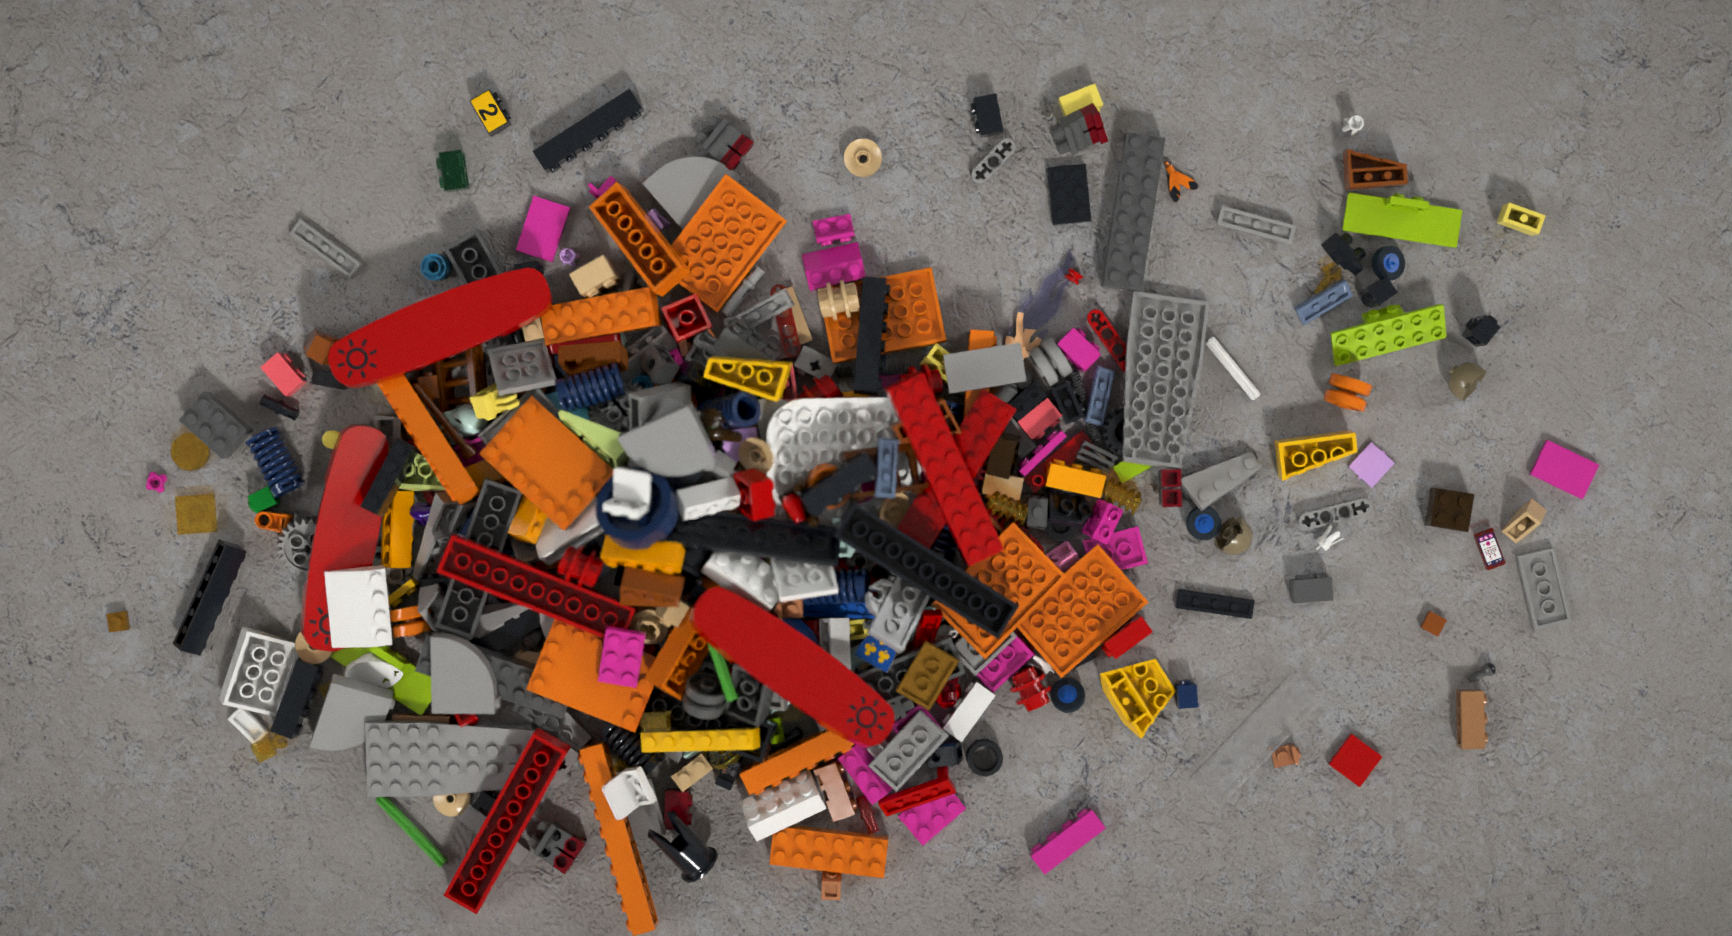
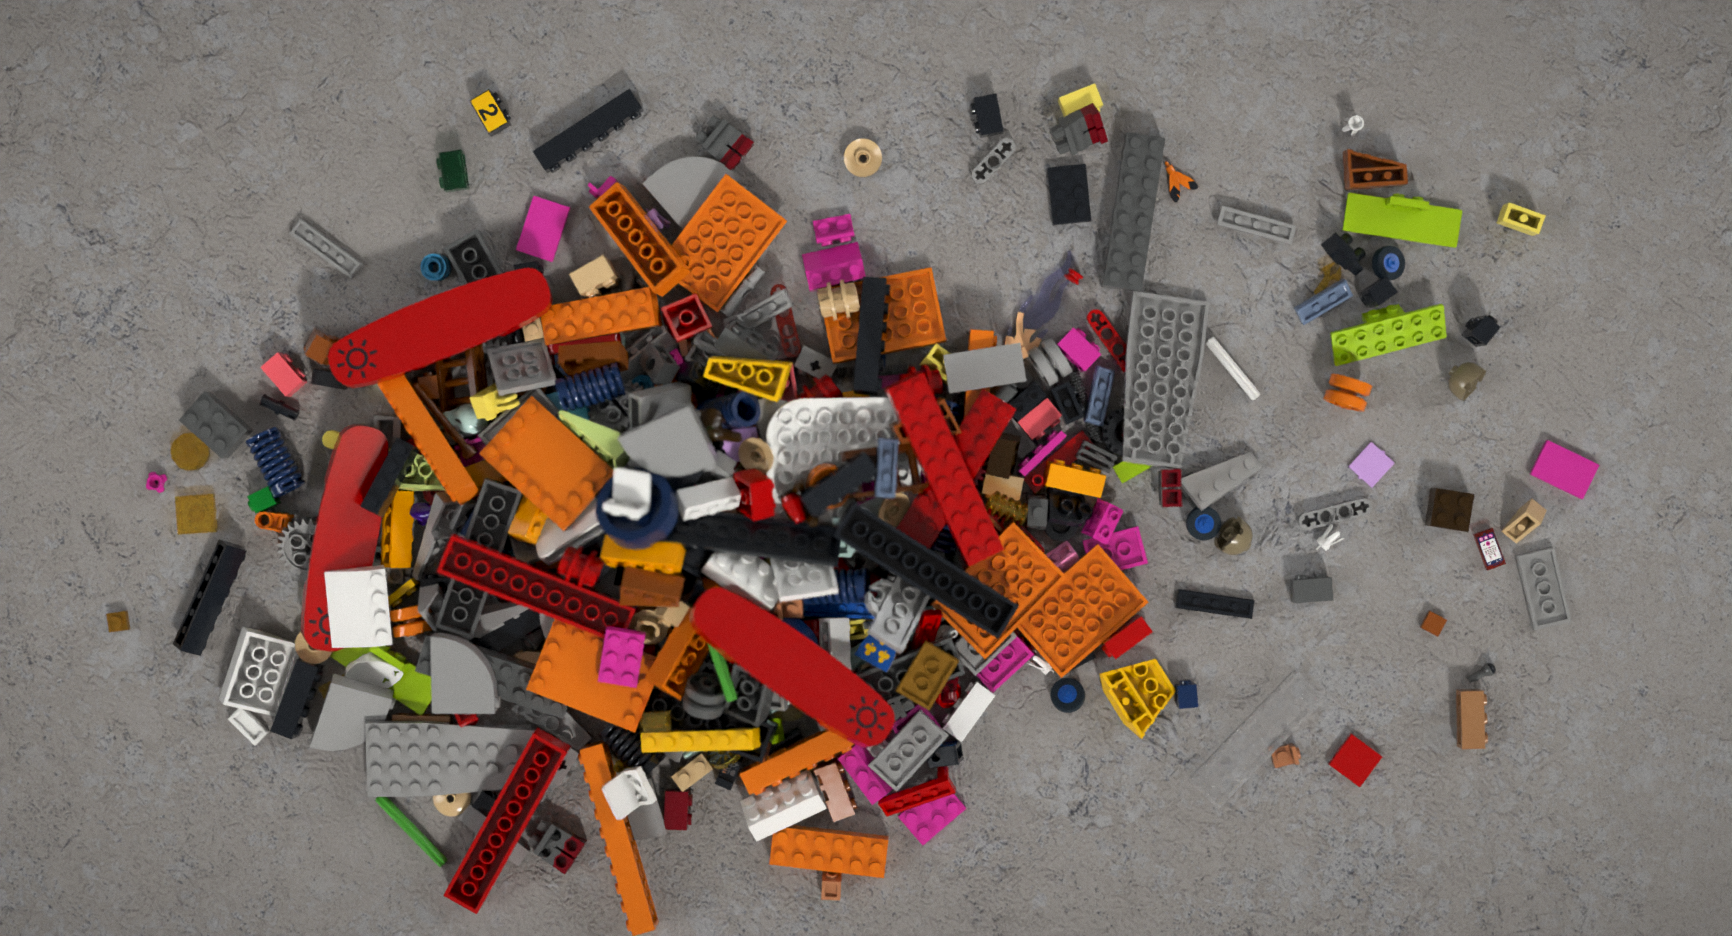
(266, 748): clear yellow plate -> none
(568, 255): lavender piece -> none
(686, 850): black piece -> none
(801, 325): tan tile -> none
(867, 814): clear red pin -> none
(980, 771): black tyre -> none
(1030, 688): red piece -> none
(1067, 840): dark pink brick -> none
(1121, 495): clear yellow piece -> none
(1307, 452): yellow wedge -> none

